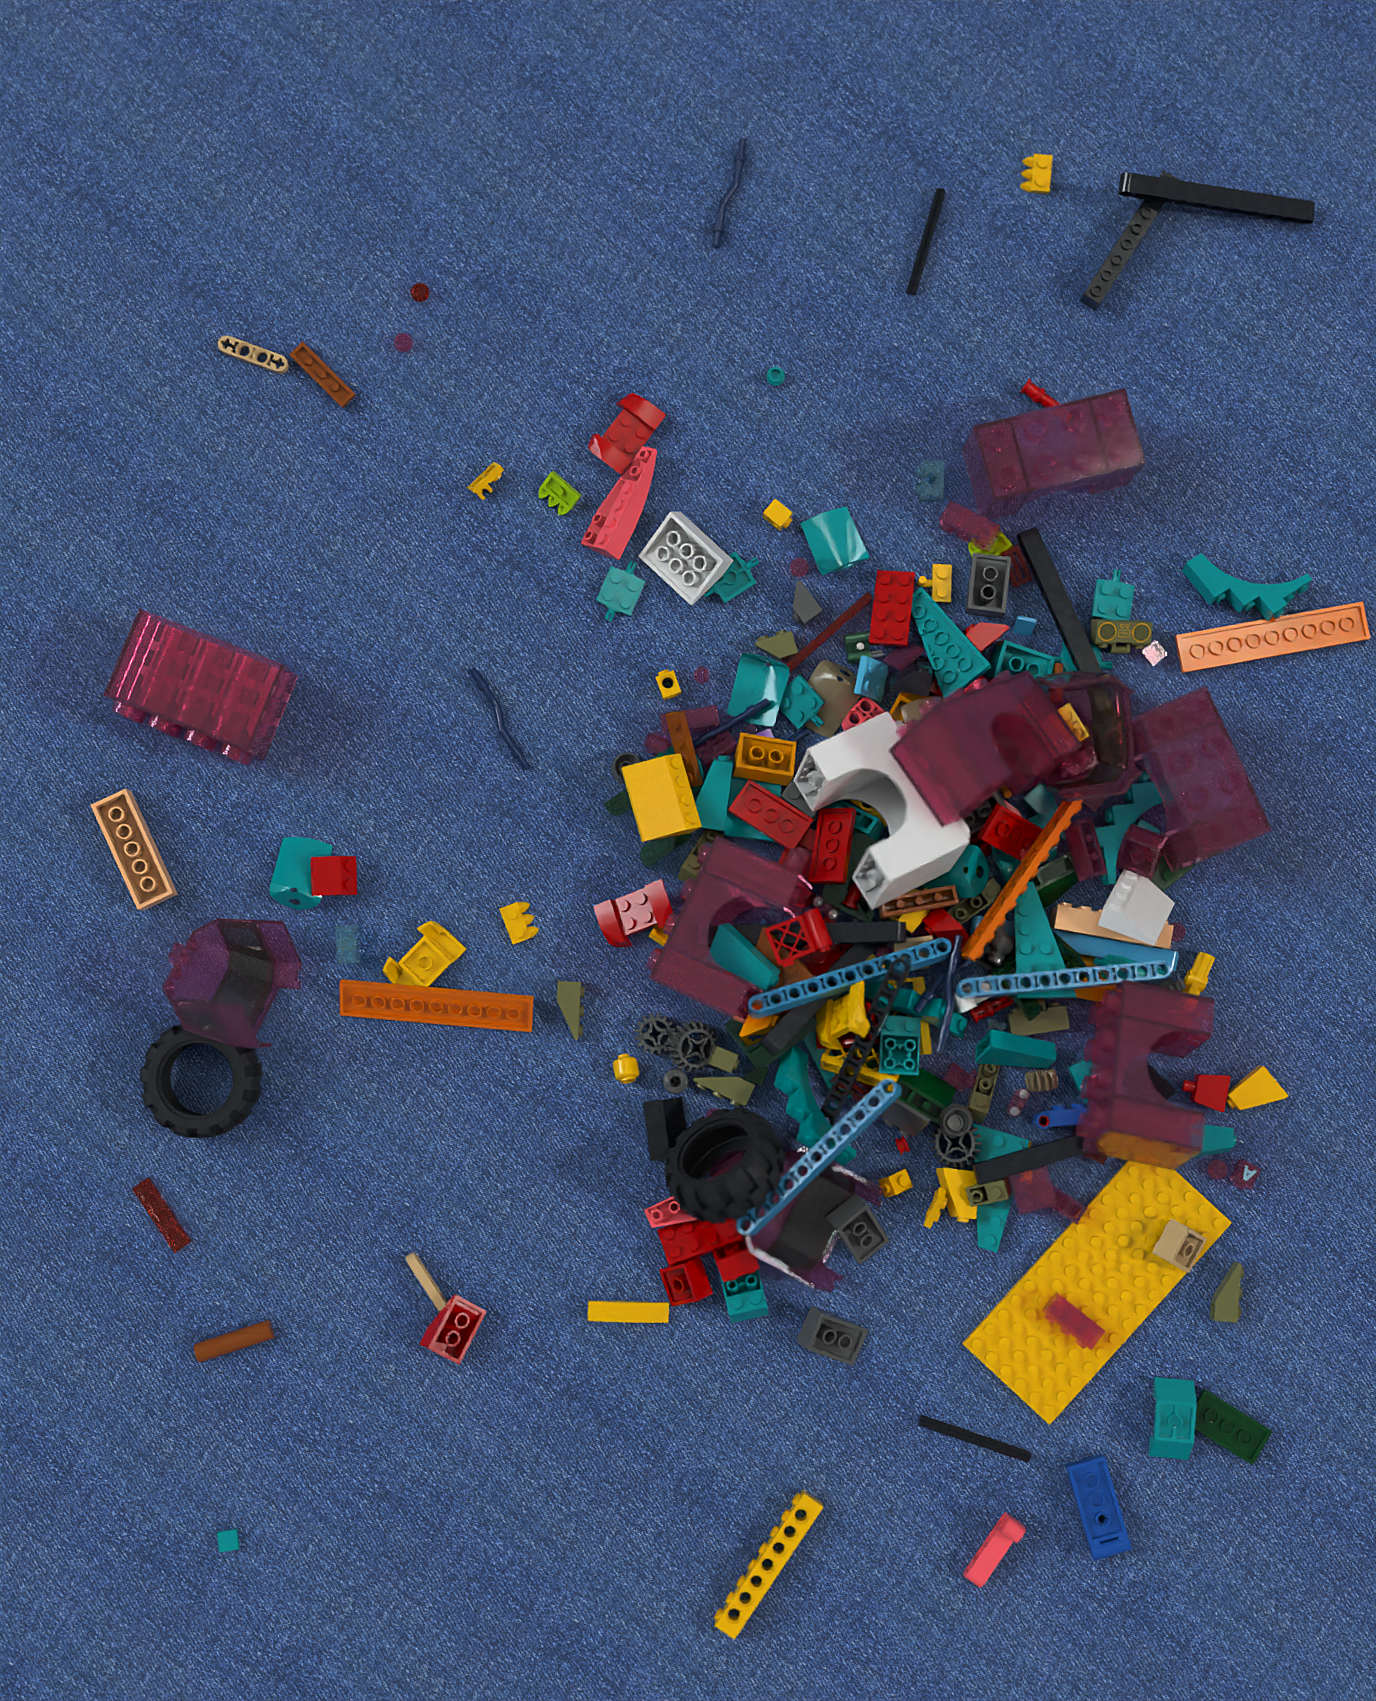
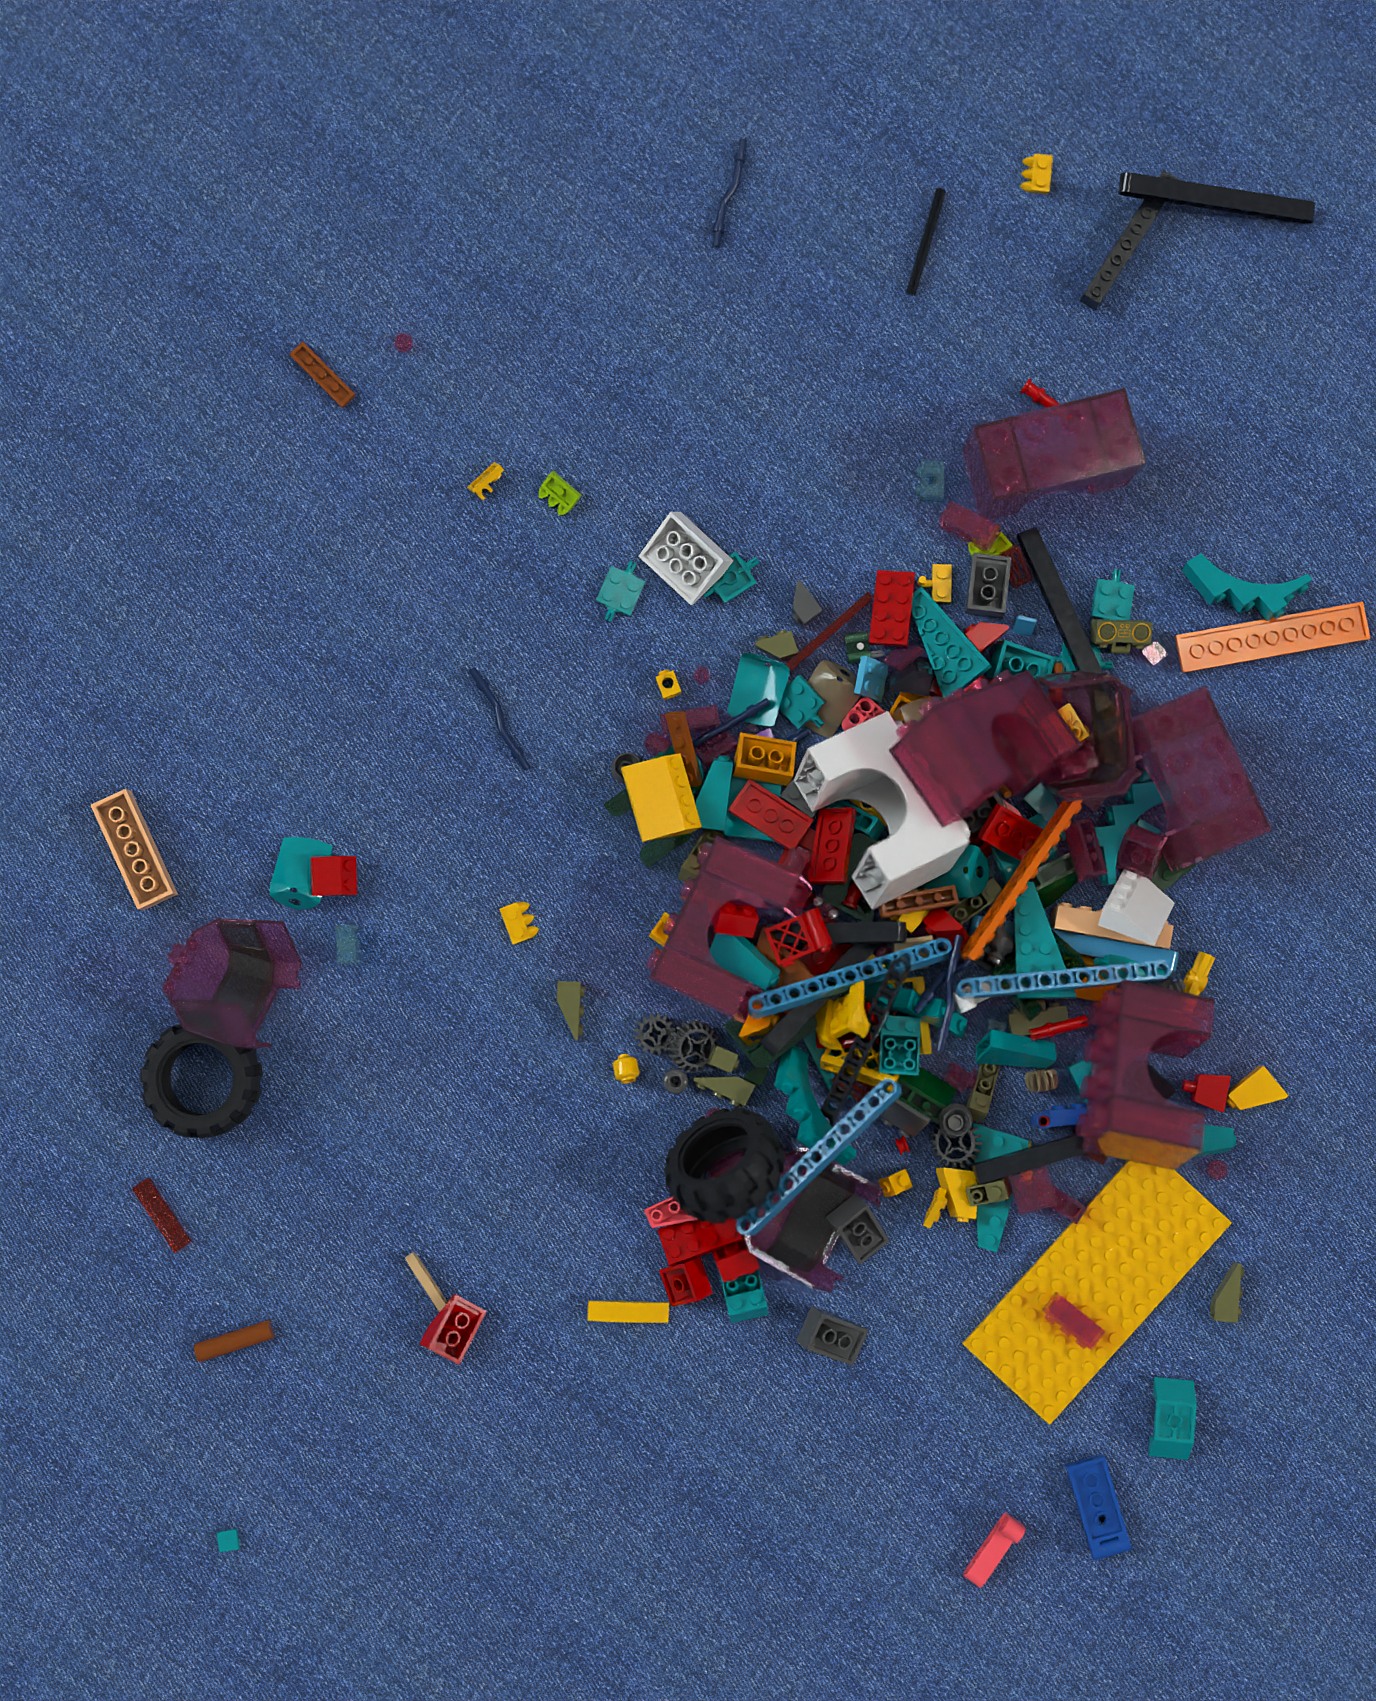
(199, 687): clear pink brick -> none
(253, 354): tan beam -> none
(419, 292): clear red plate -> none
(426, 958): yellow piece -> none
(436, 1005): orange plate -> none
(622, 507): coral wedge -> none
(627, 432): red piece -> none
(633, 913): piece -> none
(663, 1125): black slope -> none
(733, 1625): yellow brick -> none
(736, 919): none -> red slope
(775, 376): teal plate -> none
(778, 515): yellow brick -> none
(799, 567): clear pink plate -> none
(834, 541): teal piece -> none
(974, 1438): black axle -> none
(988, 1008): red pin -> none
(1017, 1102): clear pink piece -> none
(1050, 1030): none -> red pin
(1178, 932): clear pink plate -> none
(1179, 1245): tan slope -> none
(1230, 1427): dark green plate -> none
(1244, 1175): clear pink brick -> none

